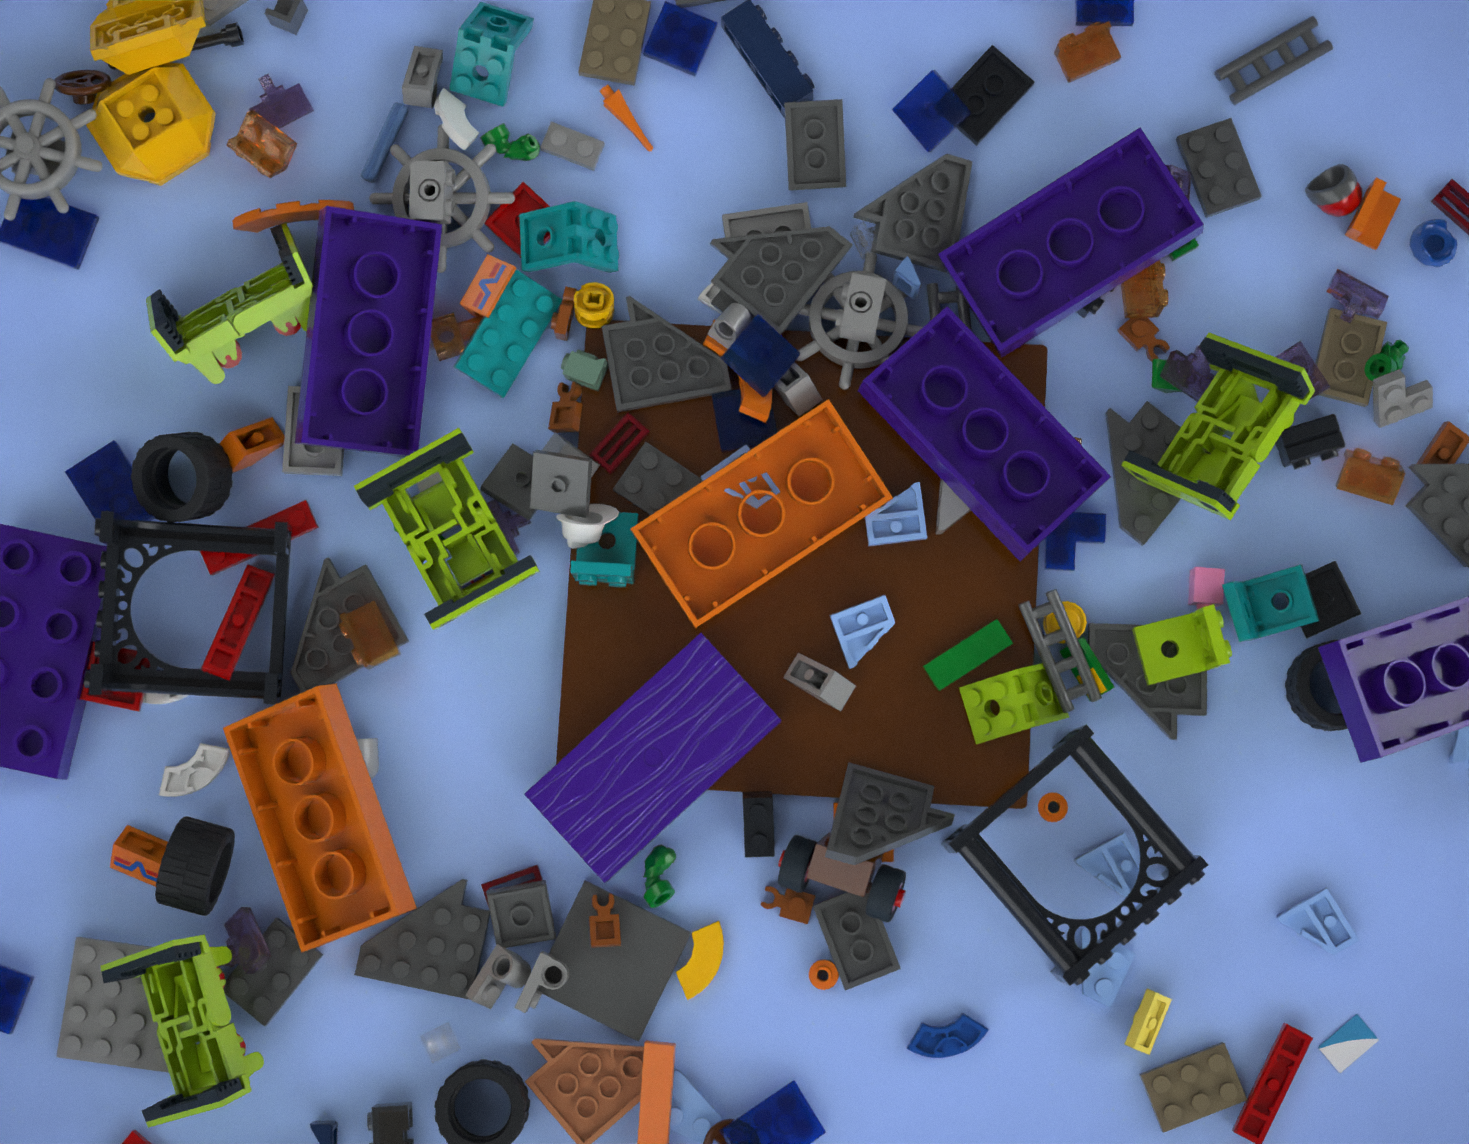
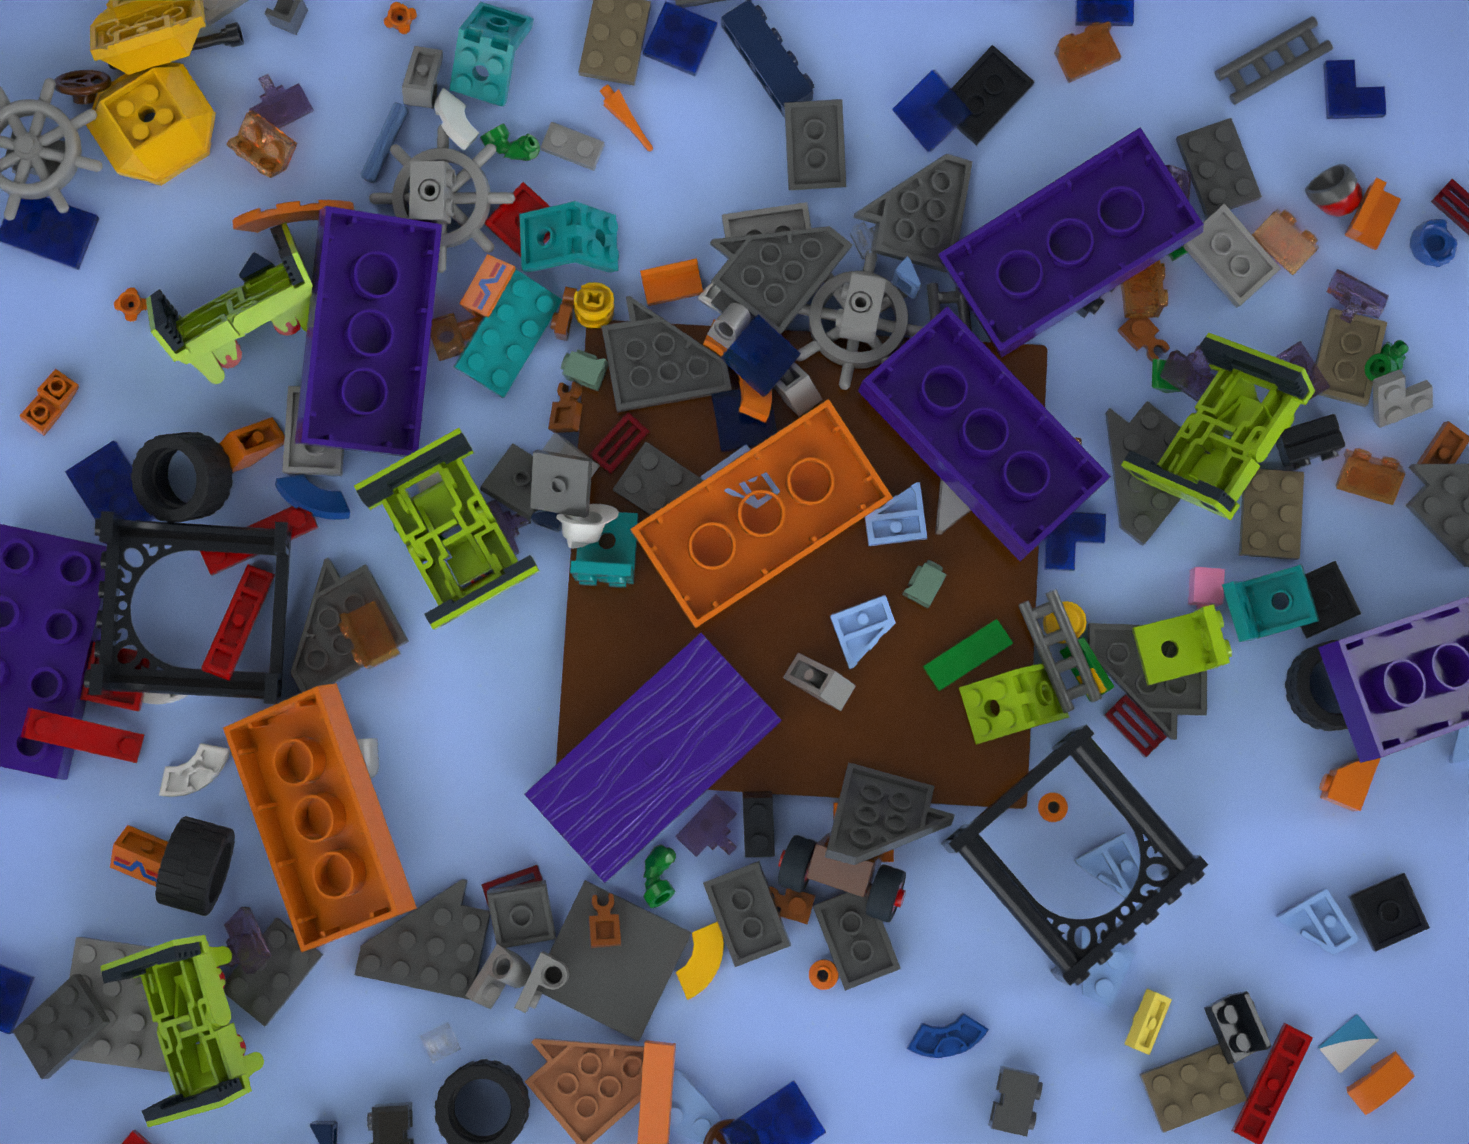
(50, 402): none -> orange slope
(61, 1026): none -> dark grey plate
(82, 735): none -> red plate
(127, 297): none -> orange plate
(254, 266): none -> dark blue slope
(304, 494): none -> blue tile
(396, 10): none -> orange plate
(547, 520): none -> dark blue slope
(671, 282): none -> orange panel
(709, 828): none -> clear purple hinge
(747, 914): none -> dark grey plate
(925, 583): none -> sand green window
(1016, 1103): none -> dark grey brick
(1153, 744): none -> dark red tile
(1231, 256): none -> light grey plate
(1237, 1026): none -> black bracket
(1272, 515): none -> dark tan plate
(1286, 241): none -> clear orange bracket
(1345, 99): none -> clear blue plate
(1349, 784): none -> orange slope
(1381, 1084): none -> orange slope
(1388, 912): none -> black plate

